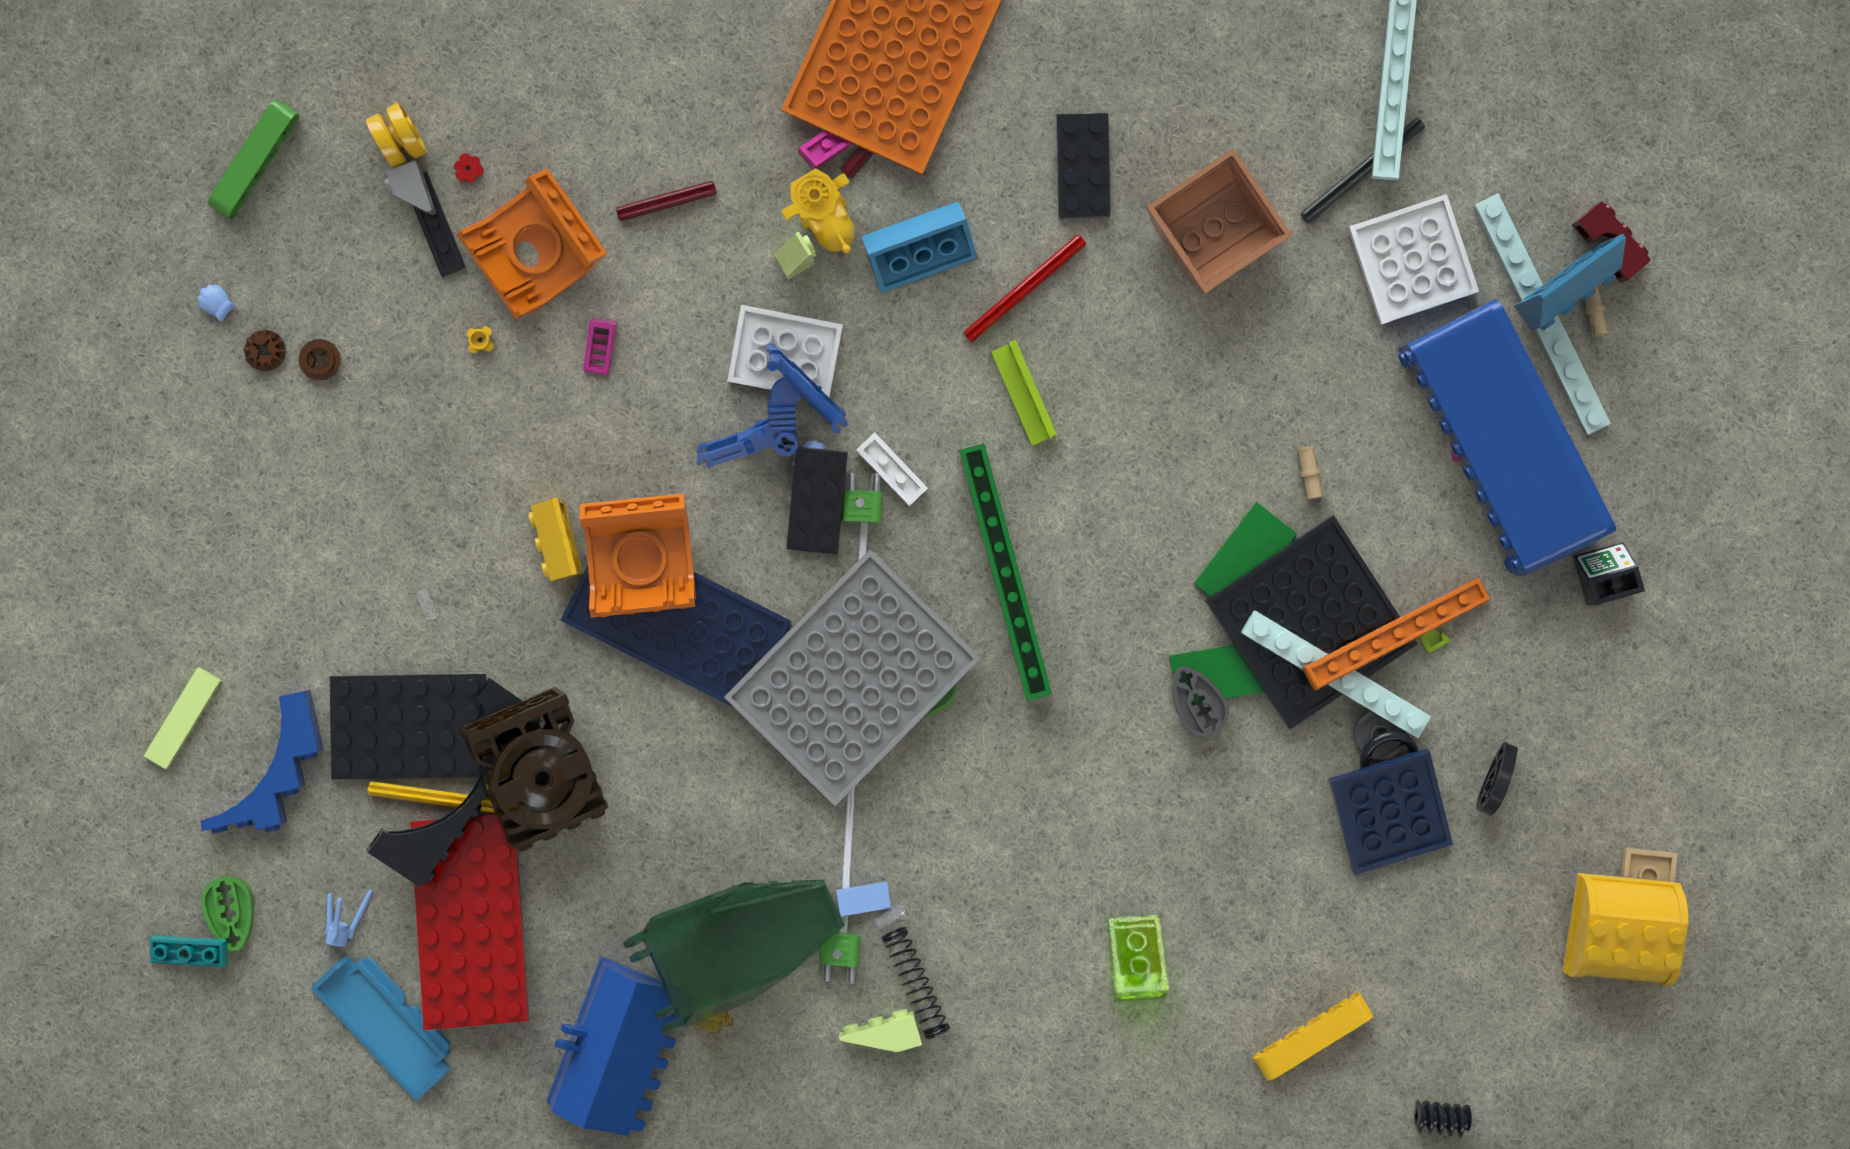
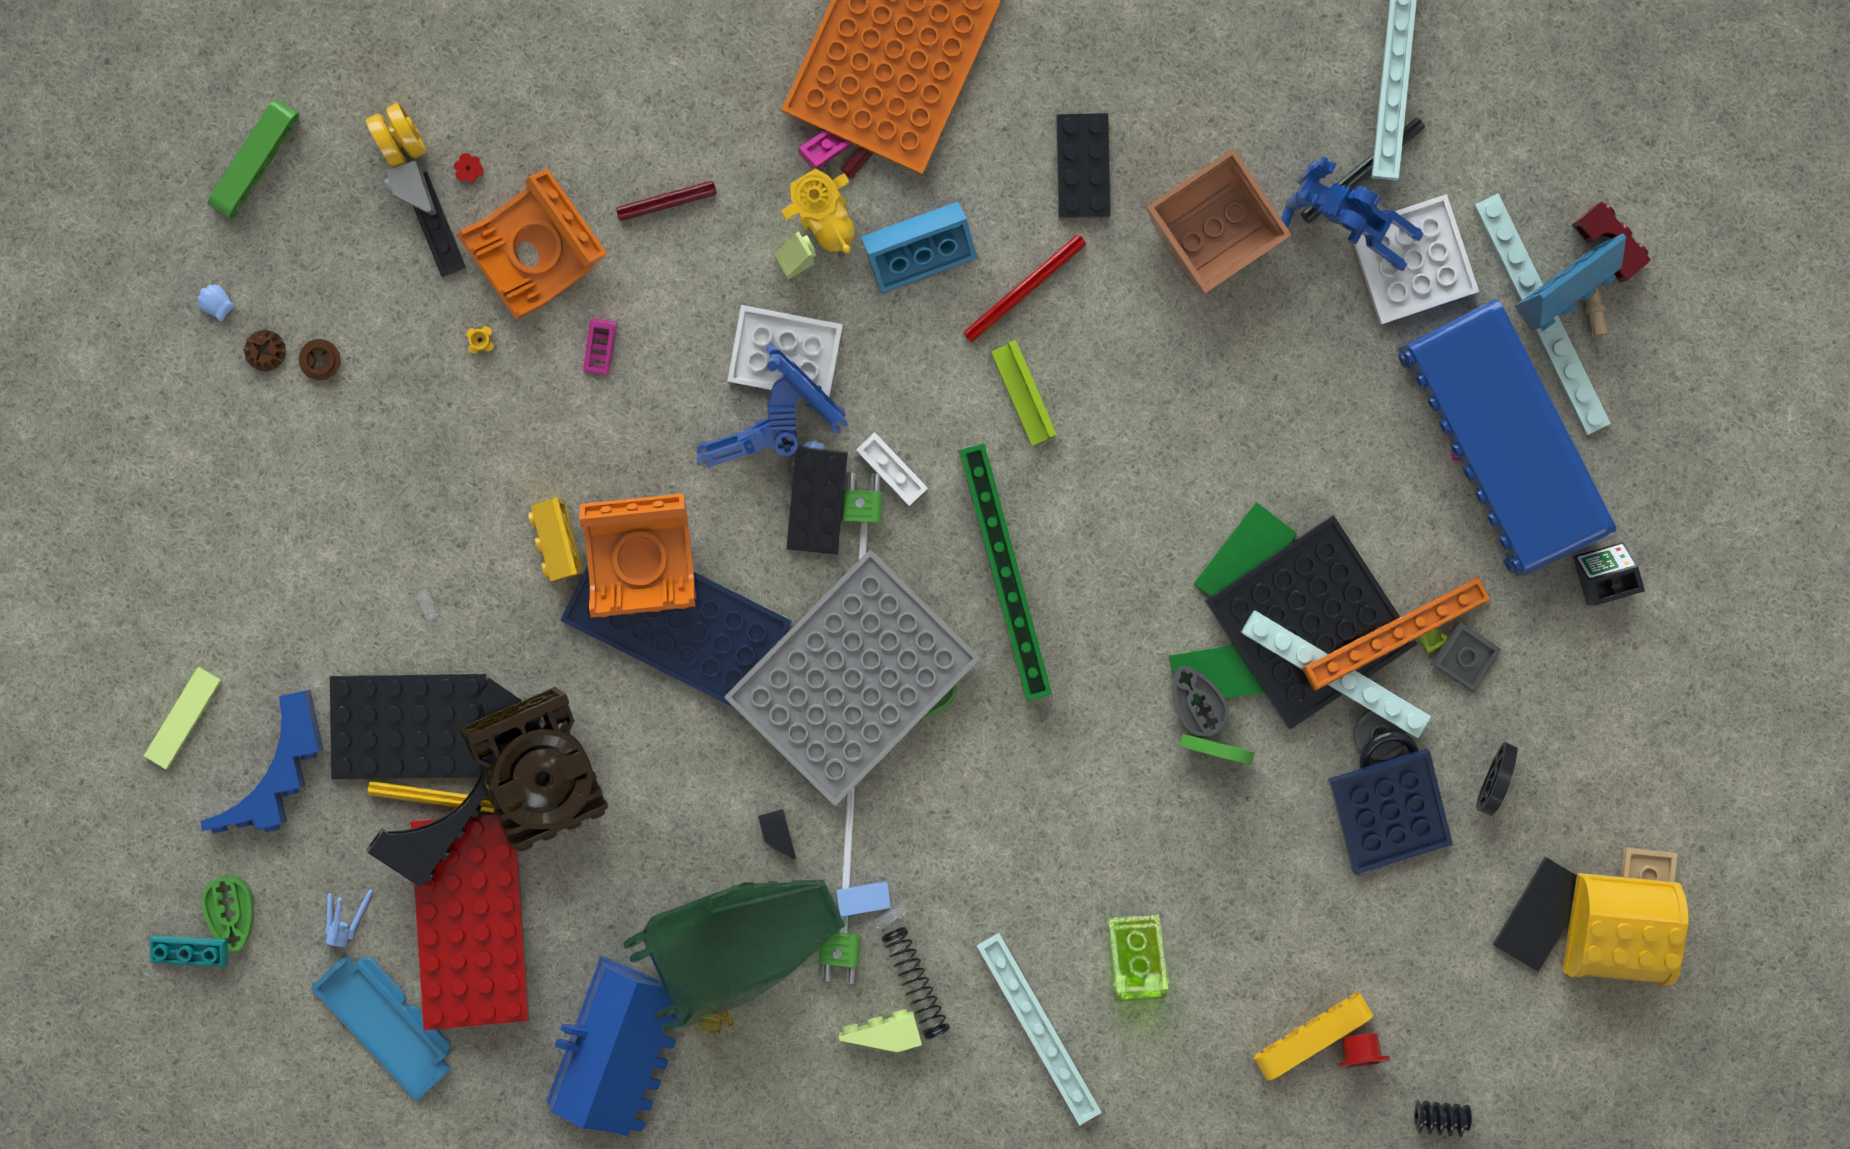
(776, 832): none -> black slope
(1039, 1028): none -> light aqua plate
(1217, 749): none -> bright green piece
(1310, 472): tan pin -> none
(1351, 209): none -> blue piece
(1362, 1051): none -> red piece
(1465, 656): none -> dark grey tile
(1539, 915): none -> black tile

